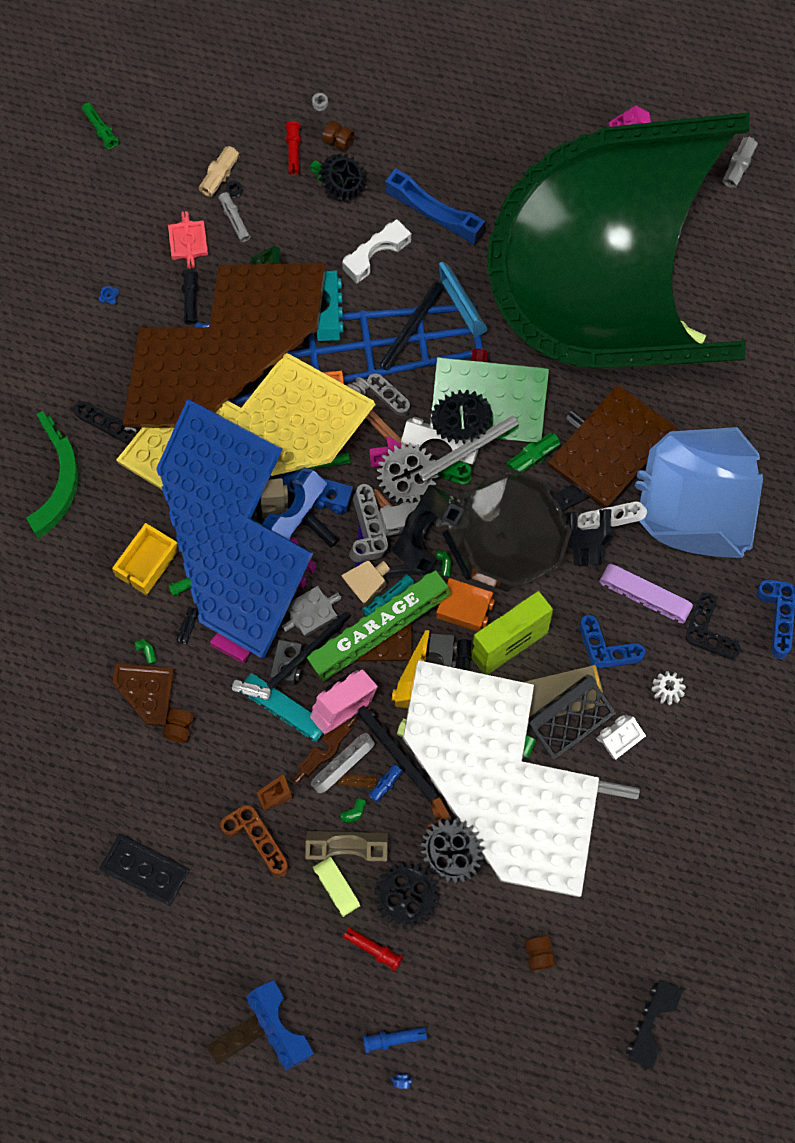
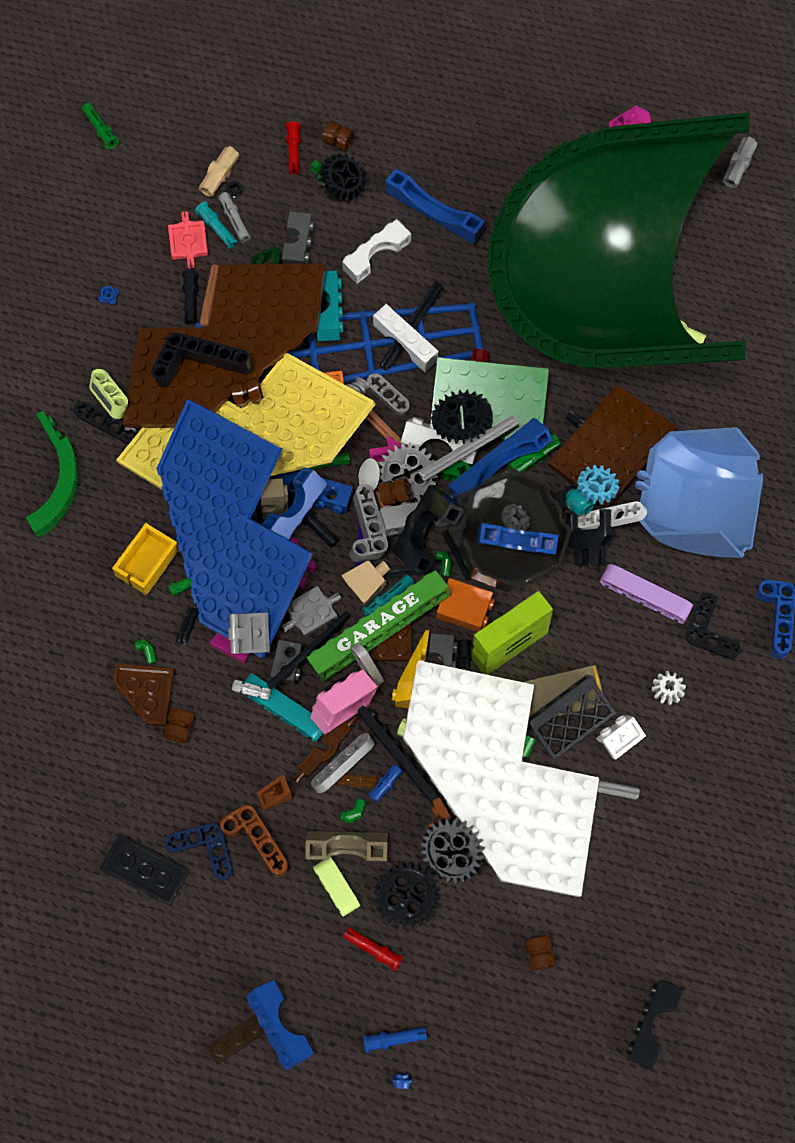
(108, 393): none -> yellowish green beam
(181, 346): none -> black beam
(208, 302): none -> nougat axle
(211, 219): none -> teal pin
(211, 843): none -> dark blue beam
(247, 392): none -> reddish brown wheel
(249, 633): none -> light grey plate
(299, 226): none -> dark grey arch
(320, 96): light grey bush -> none
(366, 663): none -> light grey beam
(369, 473): none -> white sticker
(393, 491): none -> reddish brown wheel
(418, 348): none -> white arch
(461, 300): dark azure slope -> none
(513, 523): none -> dark grey gear
(517, 539): none -> blue arch
(526, 440): none -> blue arch
(578, 503): none -> teal head
(598, 485): none -> medium azure gear
(607, 652): blue beam -> none

